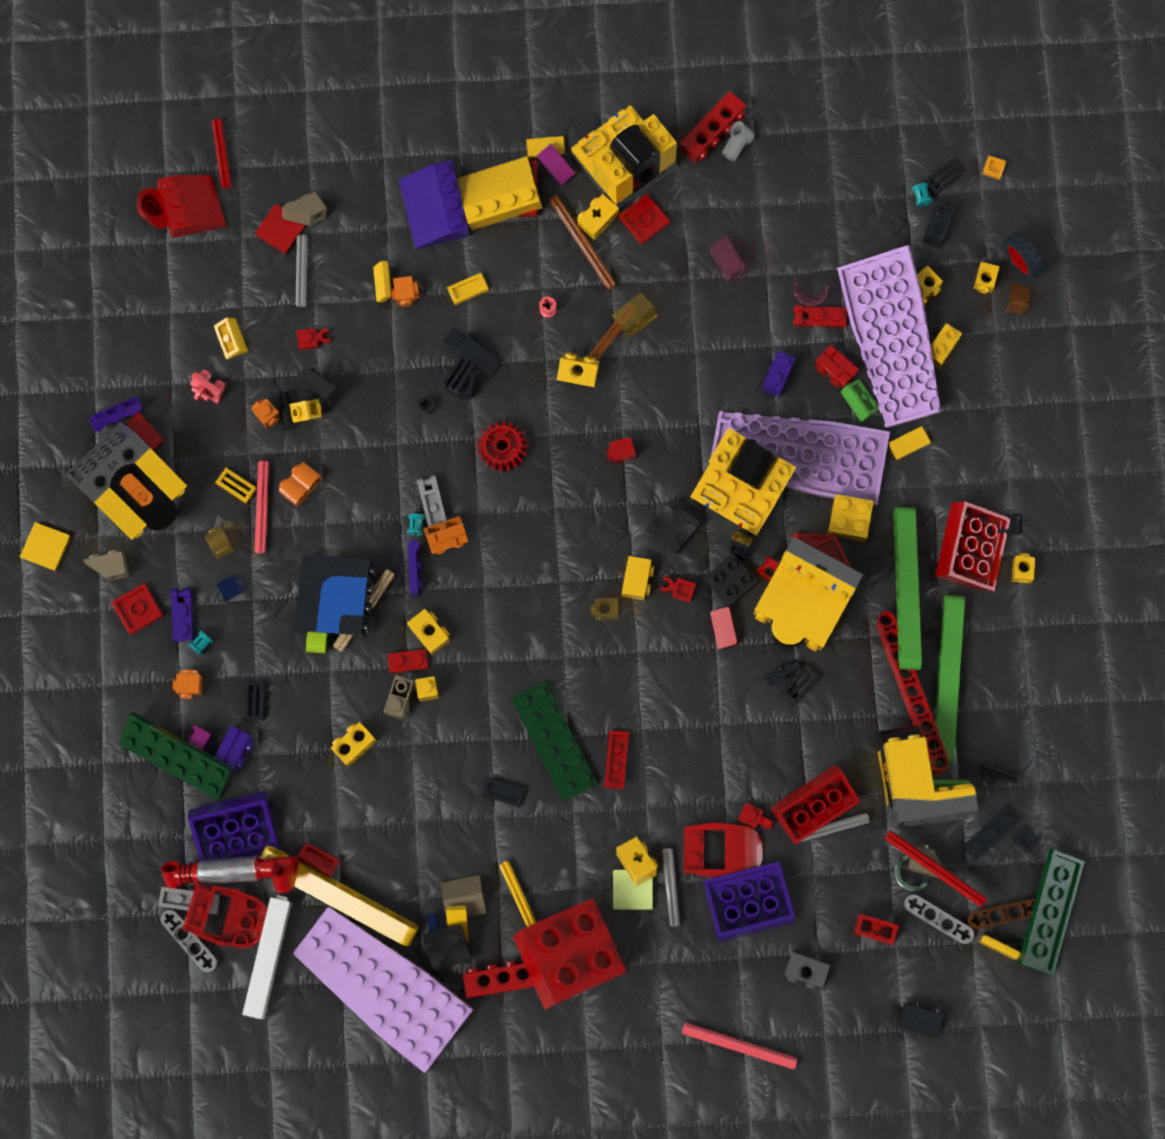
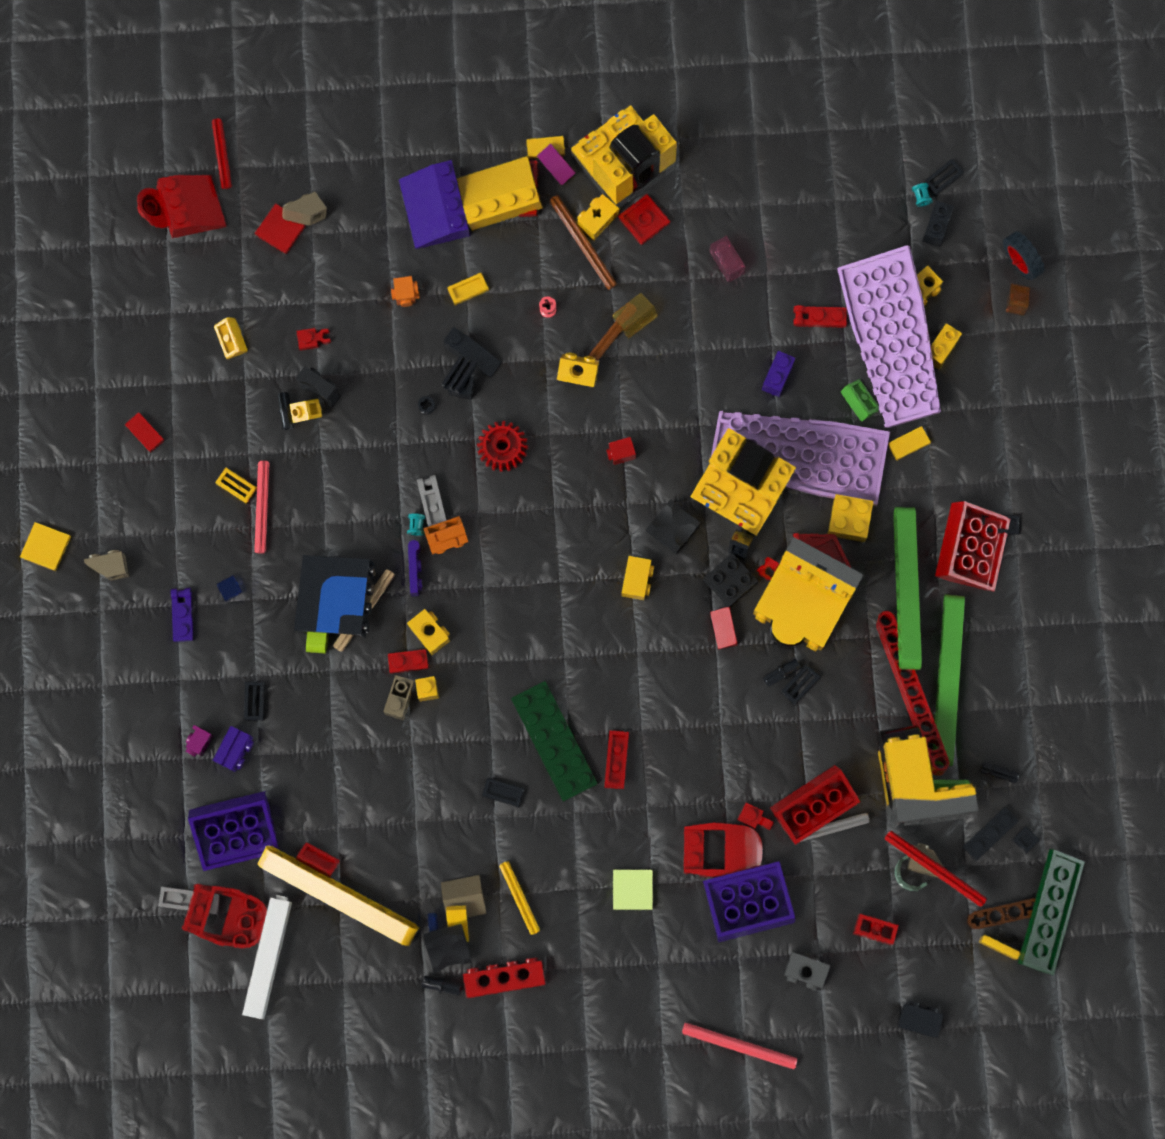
(115, 413): dark purple plate -> none
(129, 482): piece -> none
(137, 609): red tile -> none
(175, 755): dark green plate -> none
(187, 942): light grey beam -> none
(188, 684): orange brick -> none
(200, 643): teal bush -> none
(205, 389): coral hips -> none
(218, 542): clear yellow brick -> none
(233, 870): piece -> none
(266, 413): orange brick -> none
(299, 484): orange brick -> none
(301, 270): light grey axle -> none
(356, 748): yellow brick -> none
(382, 281): yellow tile -> none
(383, 988): lavender wing -> none
(569, 953): red brick -> none
(612, 603): clear yellow brick -> none
(637, 871): yellow brick -> none
(671, 889): light grey axle -> none
(681, 589): red plate -> none
(728, 104): red brick -> none
(740, 136): light grey piece -> none
(808, 301): clear pink helmet -> none
(836, 367): red brick -> none
(937, 921): light grey beam -> none
(986, 270): yellow brick -> none
(994, 167): light orange tile -> none
(1017, 574): yellow brick -> none

